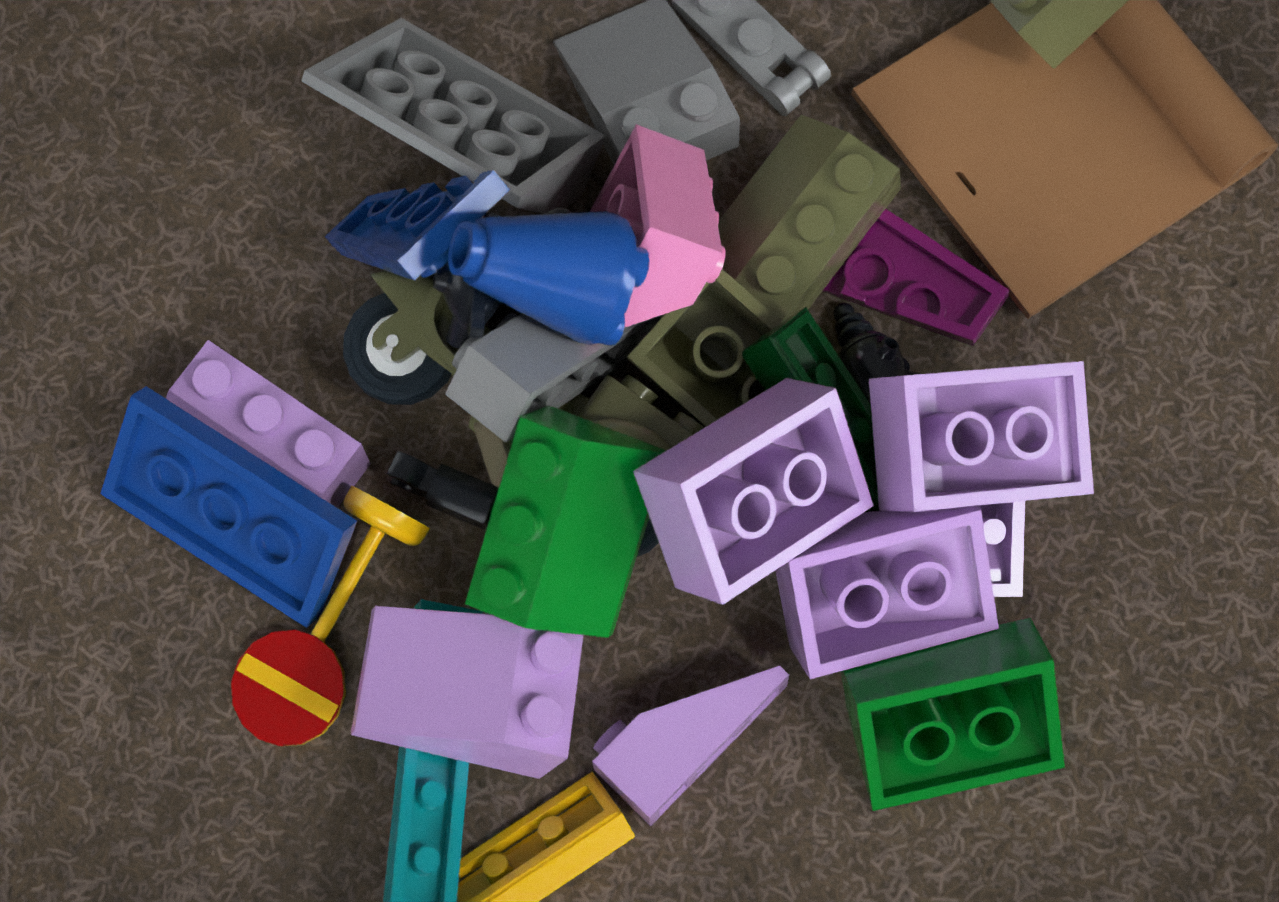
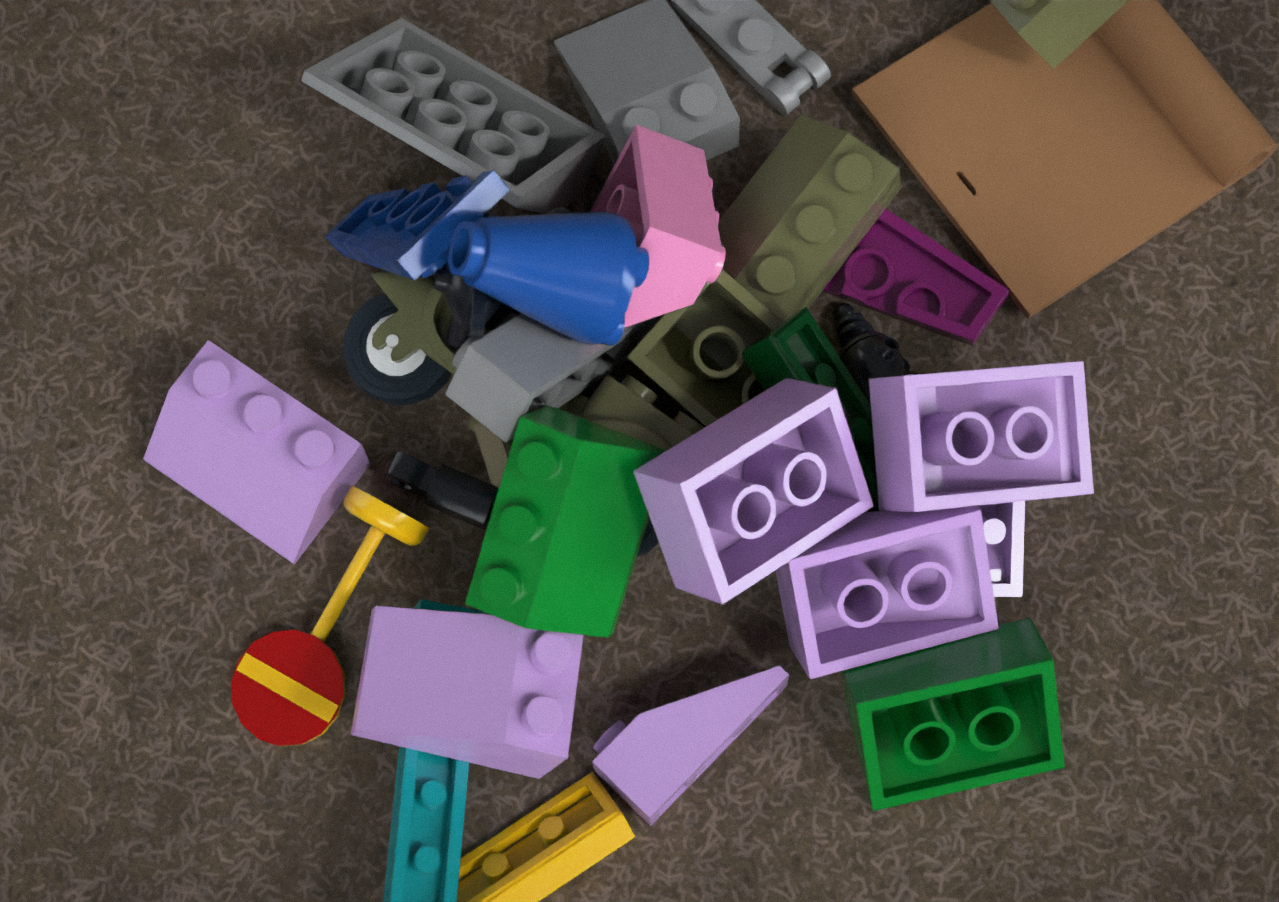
(227, 506): blue plate -> none

